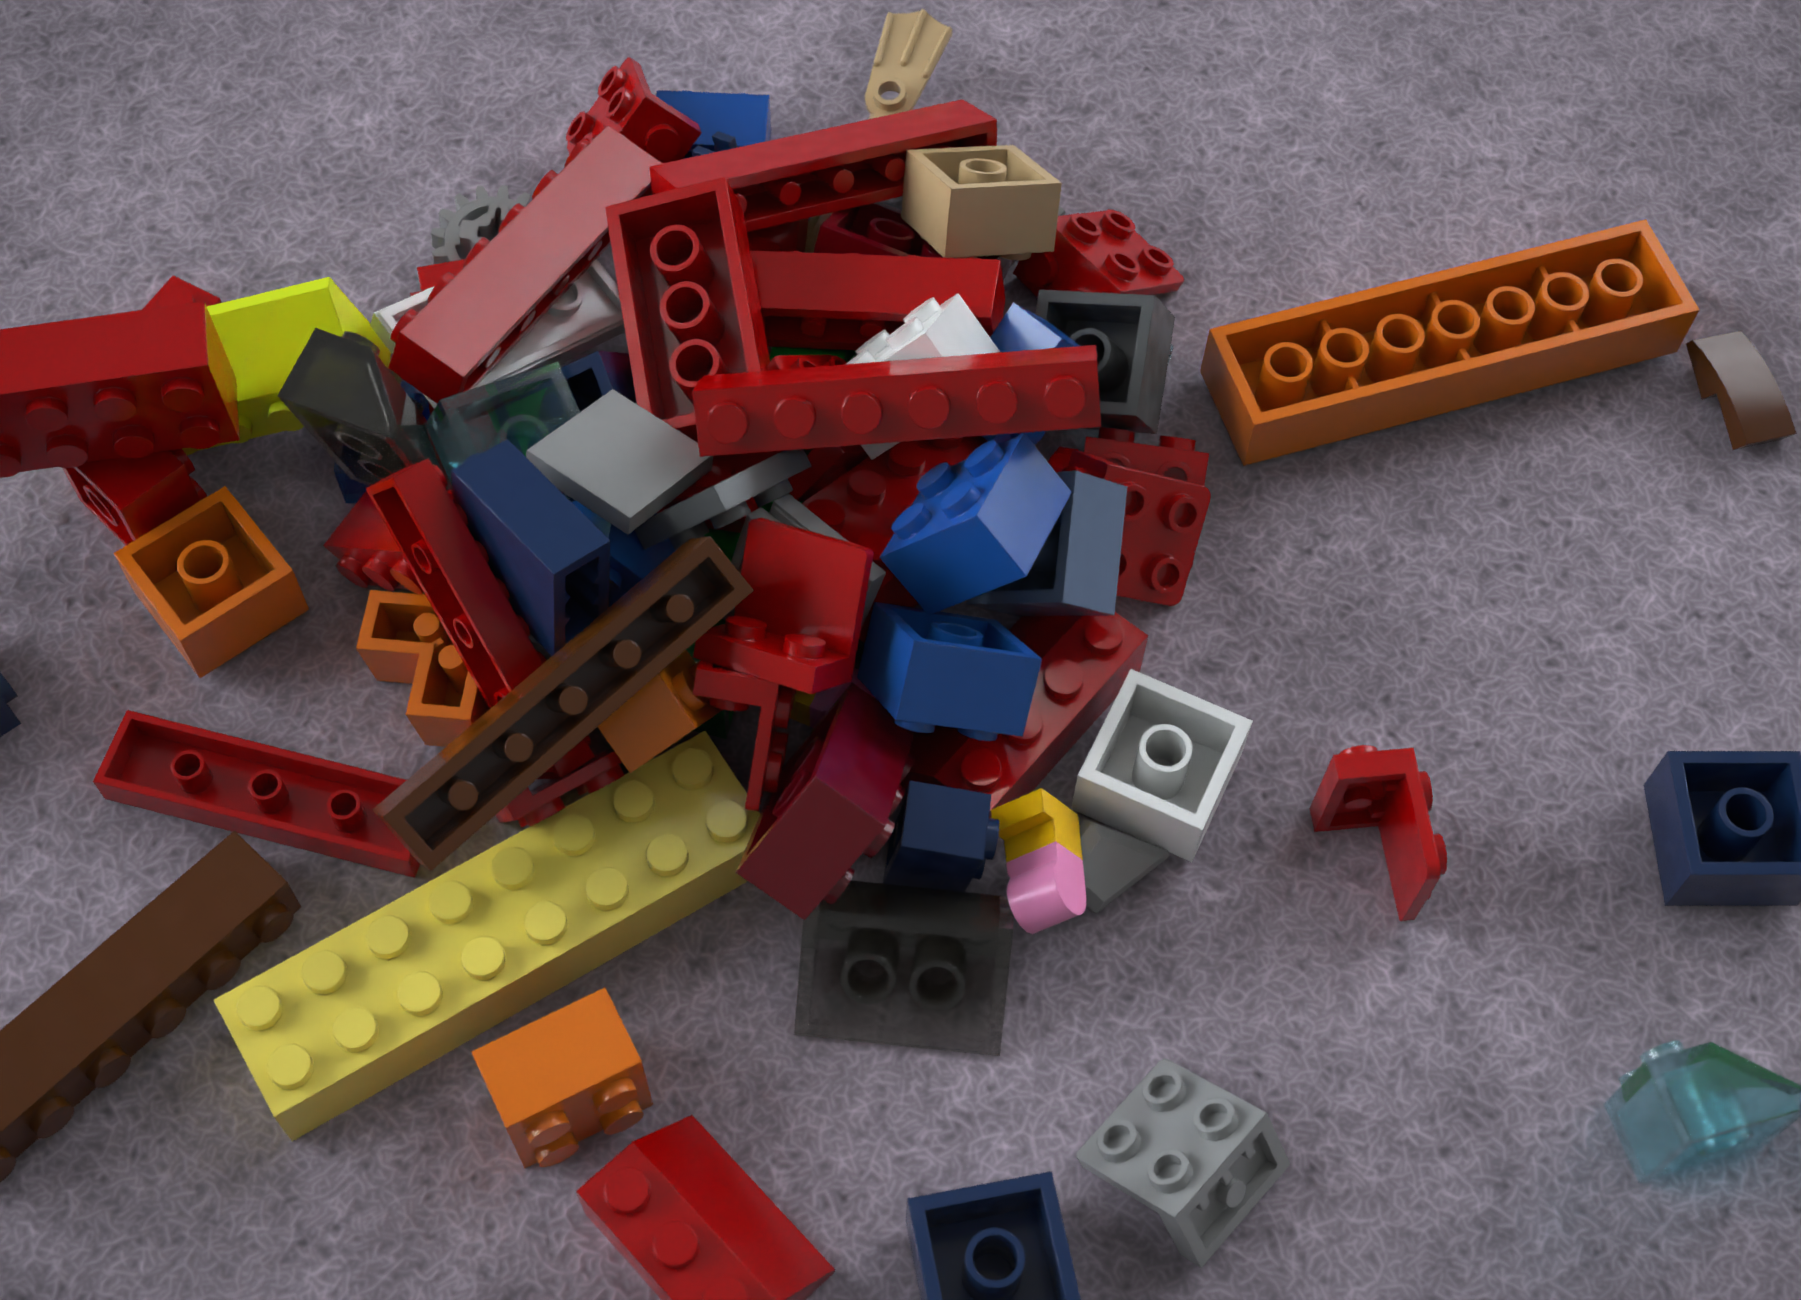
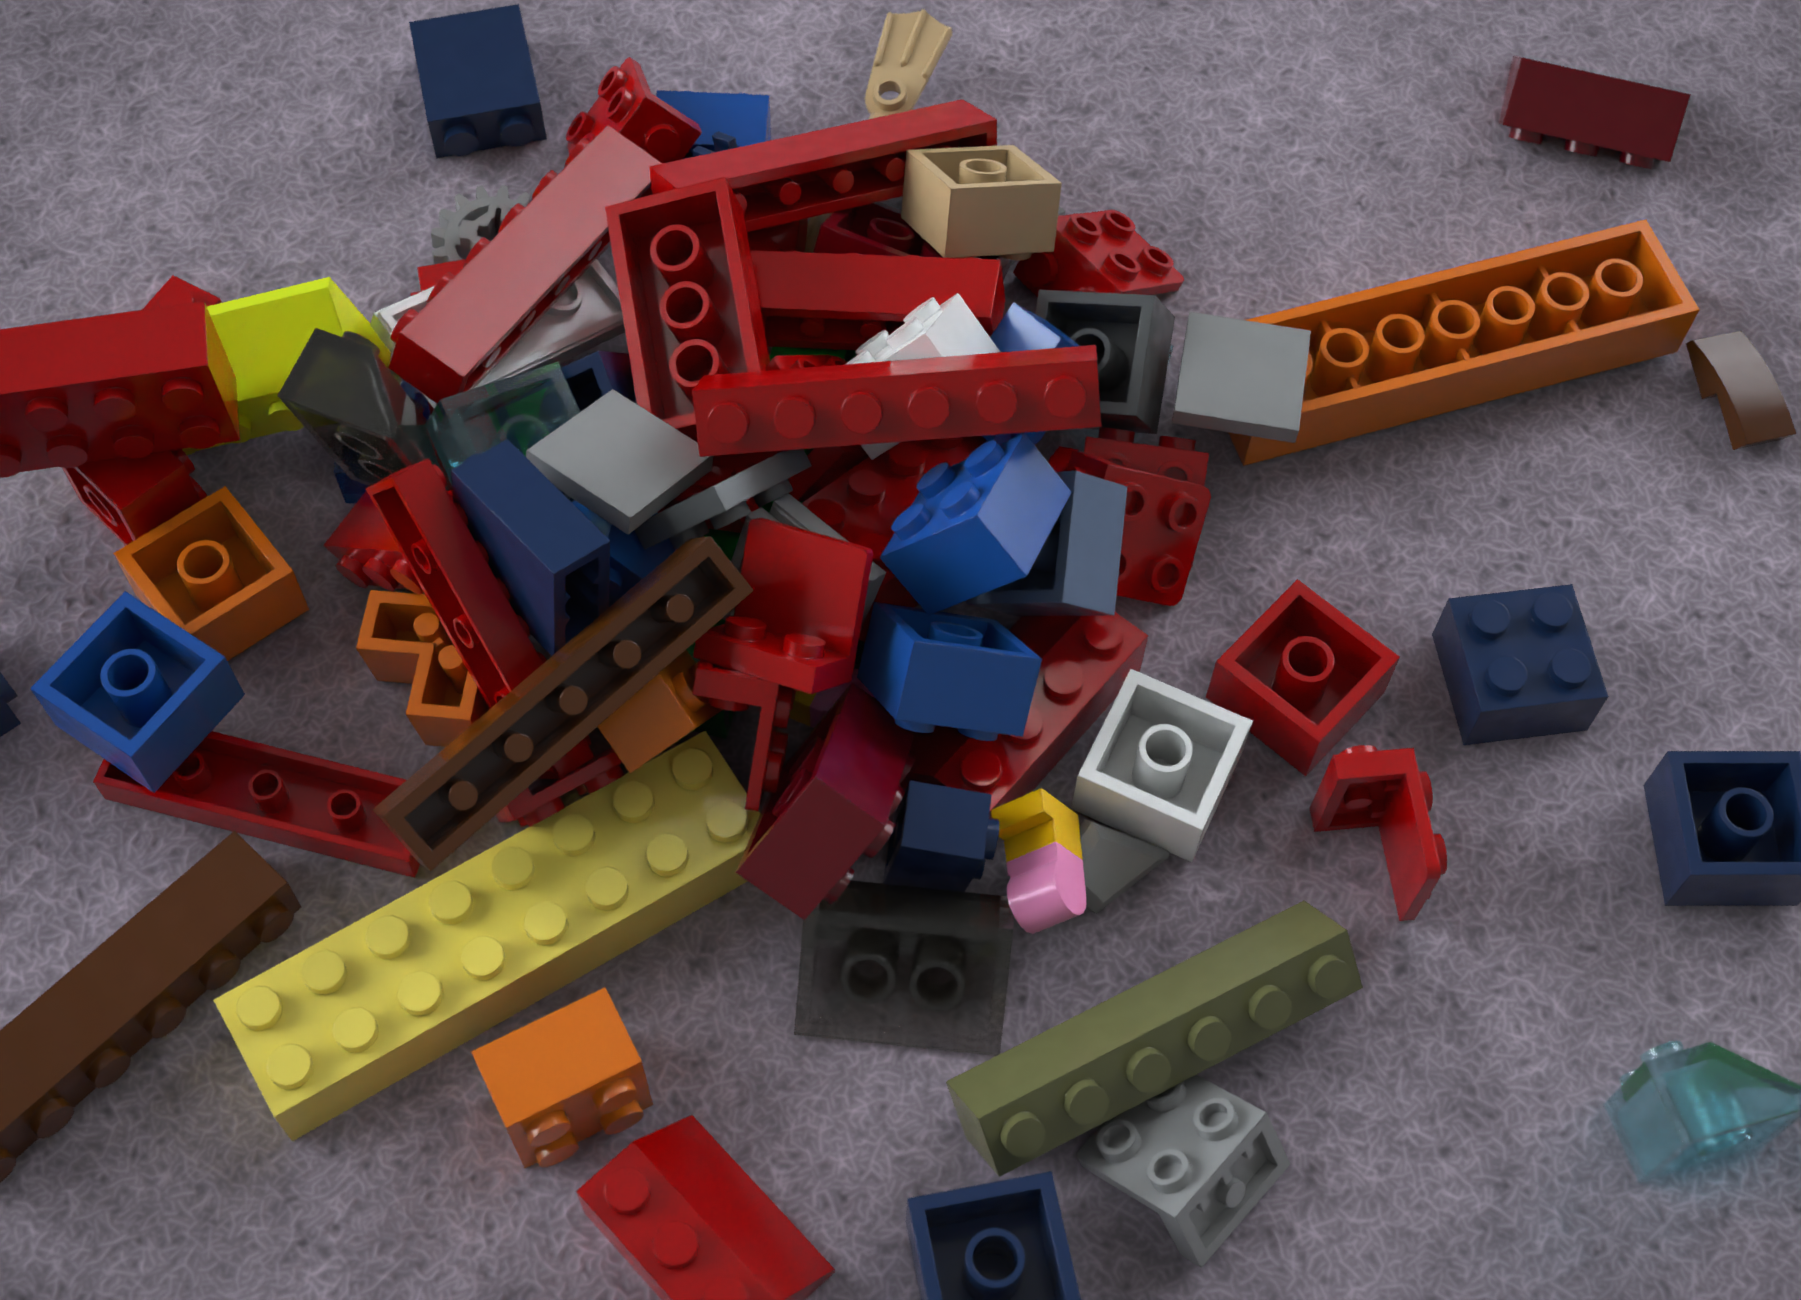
(139, 691): none -> blue brick
(477, 81): none -> dark blue brick
(1153, 1036): none -> olive brick
(1242, 377): none -> light grey tile
(1302, 676): none -> red brick
(1519, 664): none -> dark blue brick
(1592, 112): none -> dark red slope

